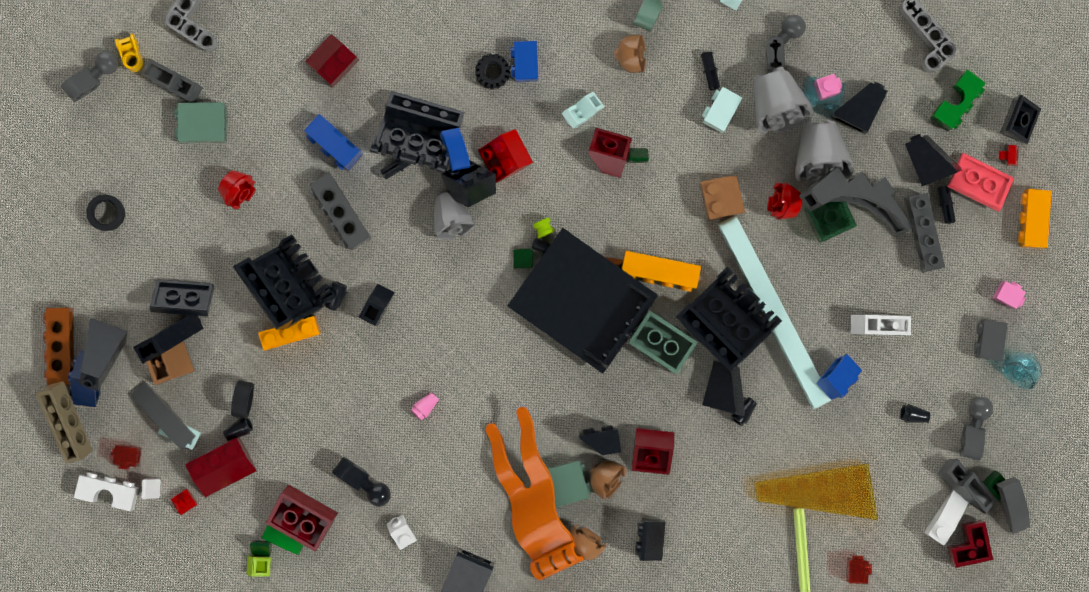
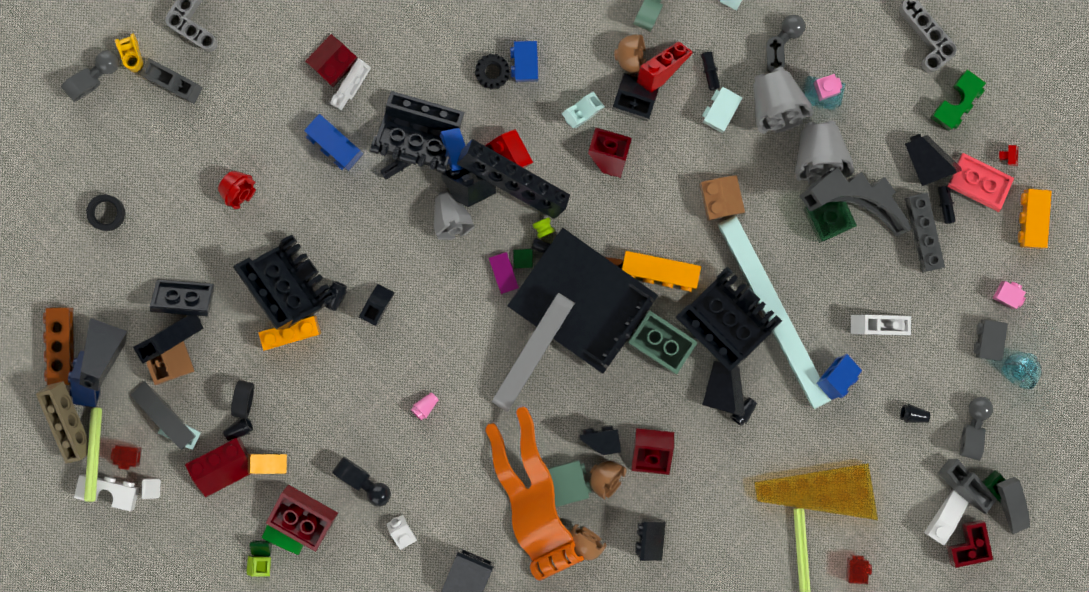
(93, 454): none -> yellowish green axle
(184, 501): red tile -> none
(201, 122): sand green brick -> none
(267, 463): none -> tile
(328, 183): dark grey brick -> none
(350, 84): none -> white hinge
(503, 273): none -> magenta tile
(513, 179): none -> black brick
(533, 352): none -> light grey beam
(634, 99): none -> black slope
(638, 155): dark green slope -> none
(661, 67): none -> red slope
(785, 201): red cone -> none
(861, 108): black slope -> none
(1020, 119): black slope -> none

